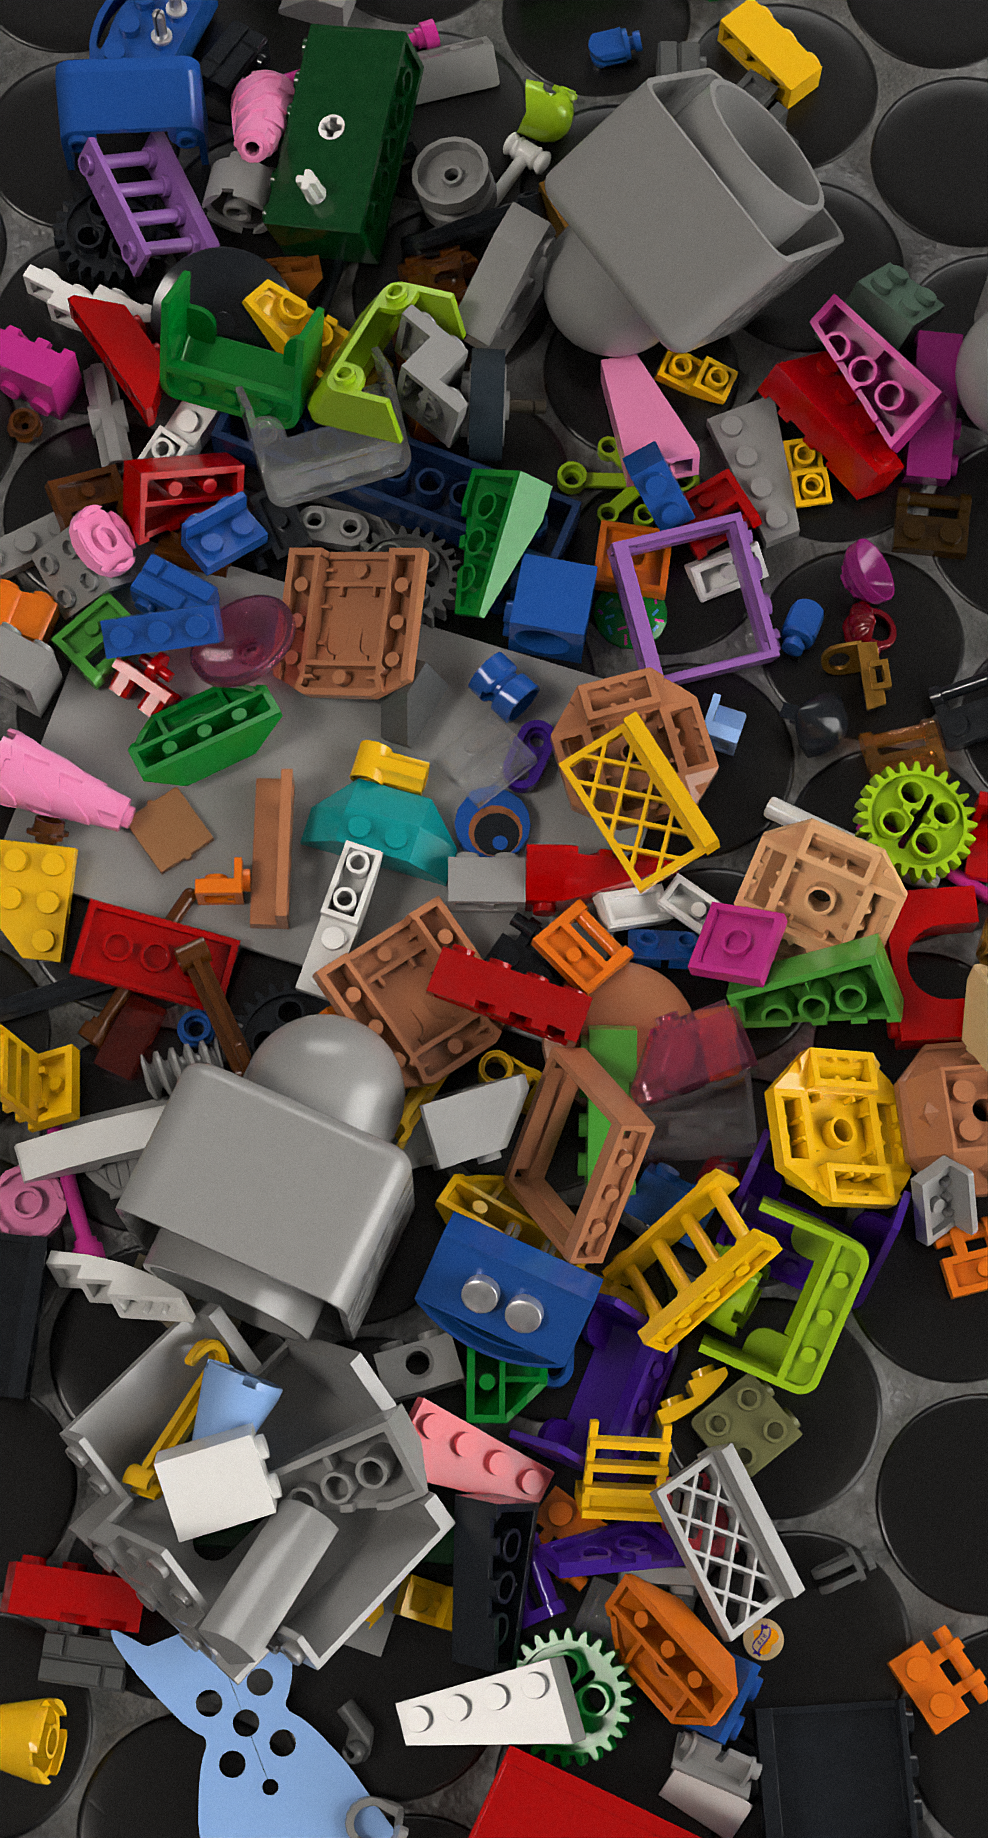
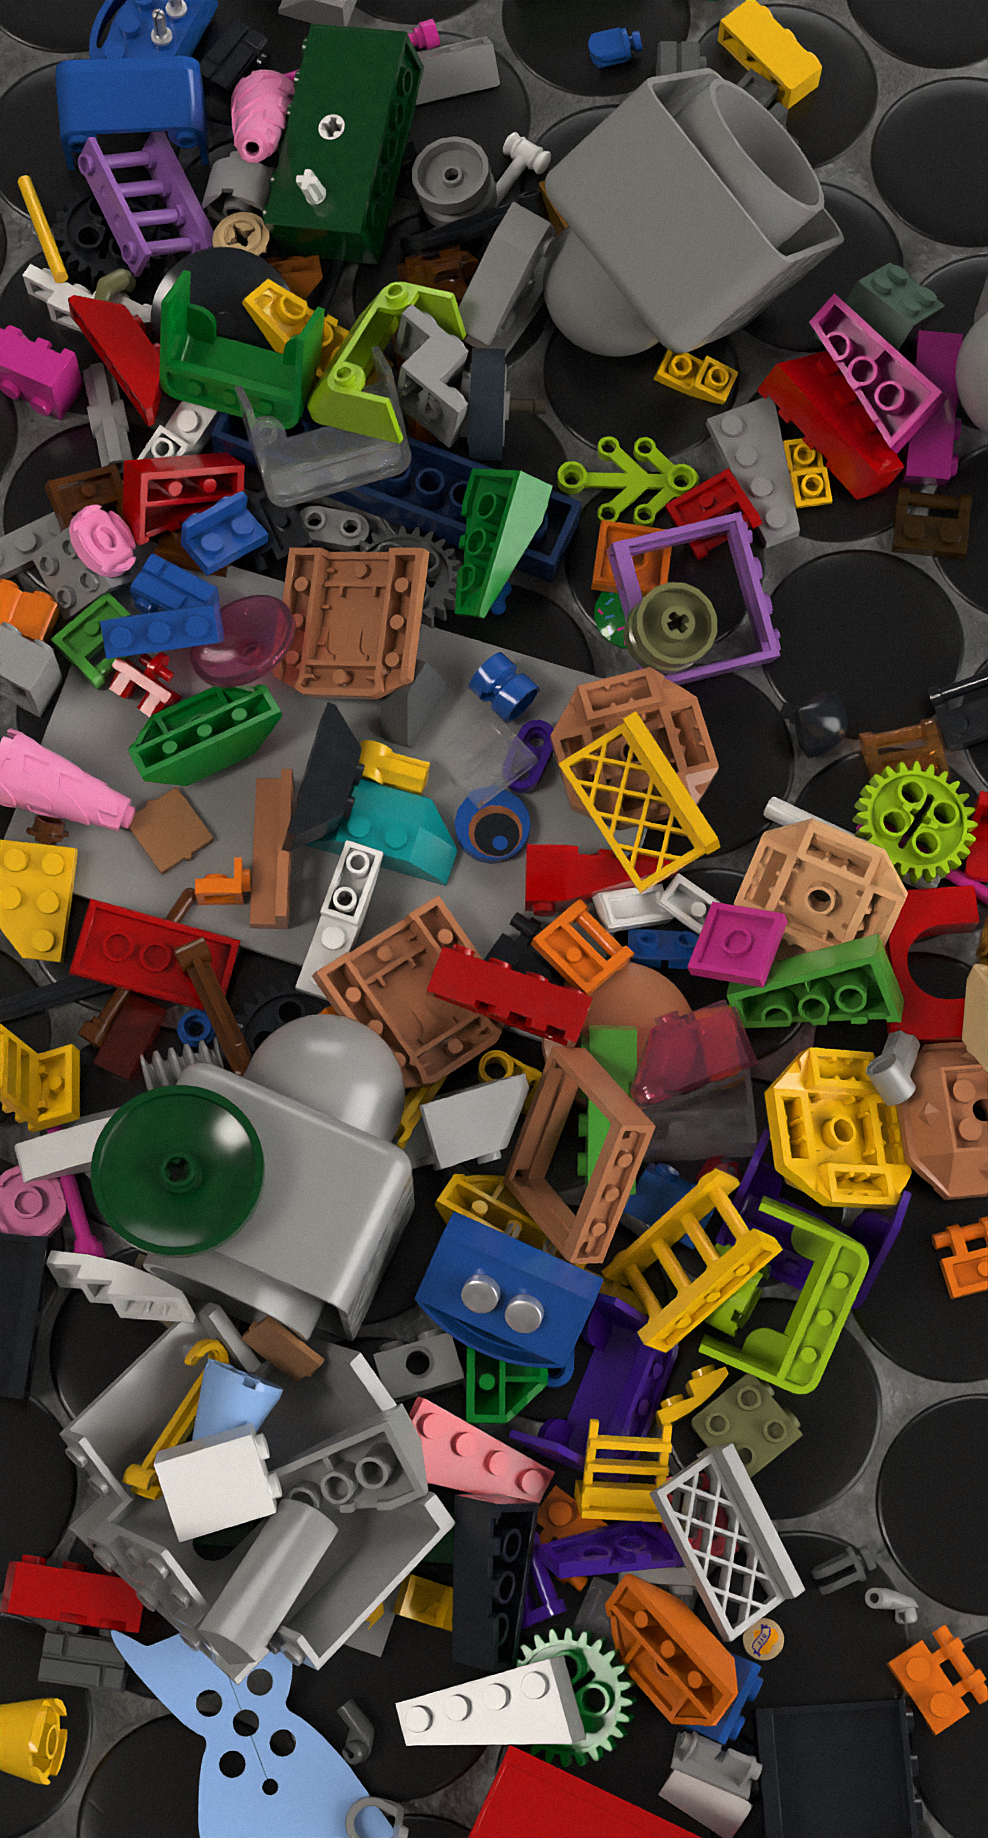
(21, 417): reddish brown plate -> none
(42, 229): none -> yellow bar
(114, 282): none -> olive arm
(178, 1171): none -> dark green dish
(247, 225): none -> tan gear
(282, 1348): none -> medium nougat piece
(326, 781): none -> black wedge
(487, 883): light grey brick -> none
(547, 114): lime helmet -> none
(549, 607): blue brick -> none
(644, 415): bright pink slope -> none
(658, 487): blue brick -> none
(688, 615): none -> olive wheel
(717, 573): white slope -> none
(724, 726): light blue panel -> none
(801, 626): blue arm -> none
(861, 624): dark red piece -> none
(863, 659): pearl gold piece -> none
(867, 573): magenta piece -> none
(888, 1599): none -> light grey arm
(893, 1068): none -> light grey piece
(943, 1199): light grey bracket -> none

